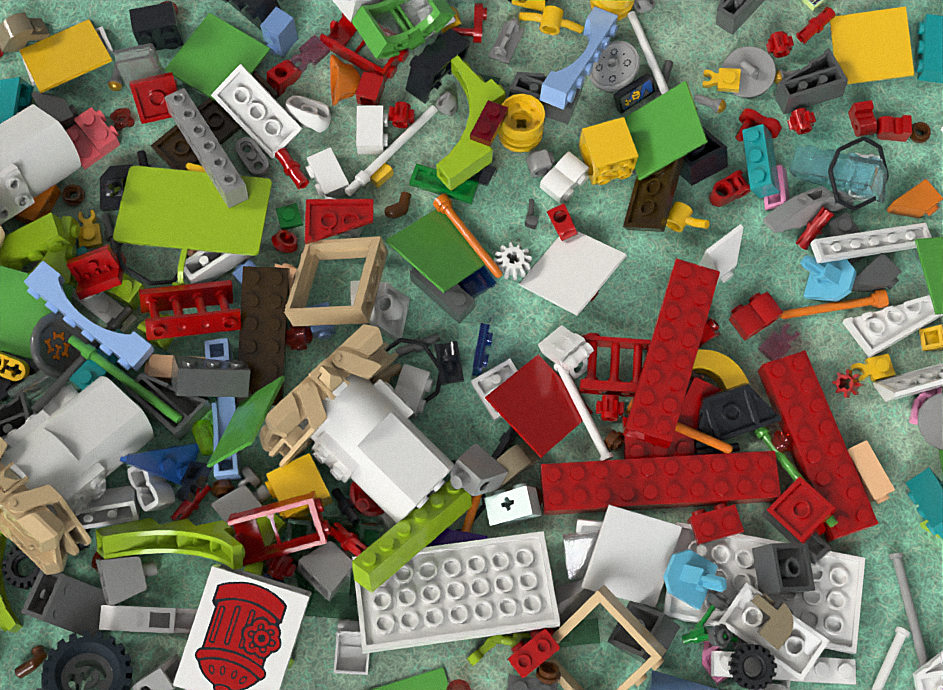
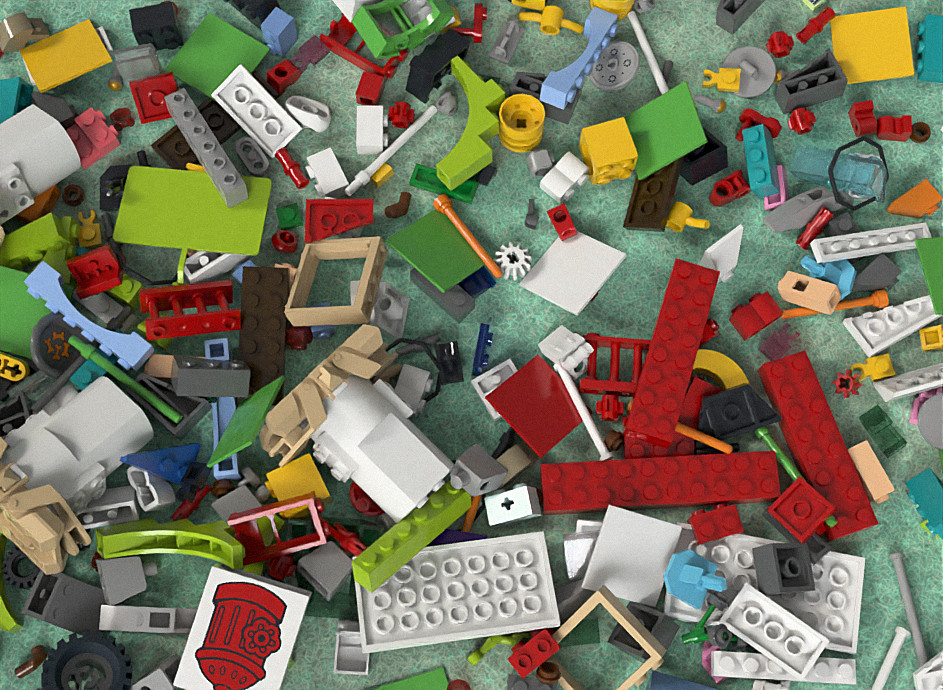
(204, 436): clear neon green cone -> none
(343, 80): orange hat -> none
(345, 506): black bar -> none
(489, 123): dark red plate -> none
(634, 93): tile -> none
(767, 666): black tyre -> none
(780, 621): dark tan brick -> none
(782, 441): clear red plate -> none
(809, 292): none -> light nougat brick
(882, 432): none -> clear green slope

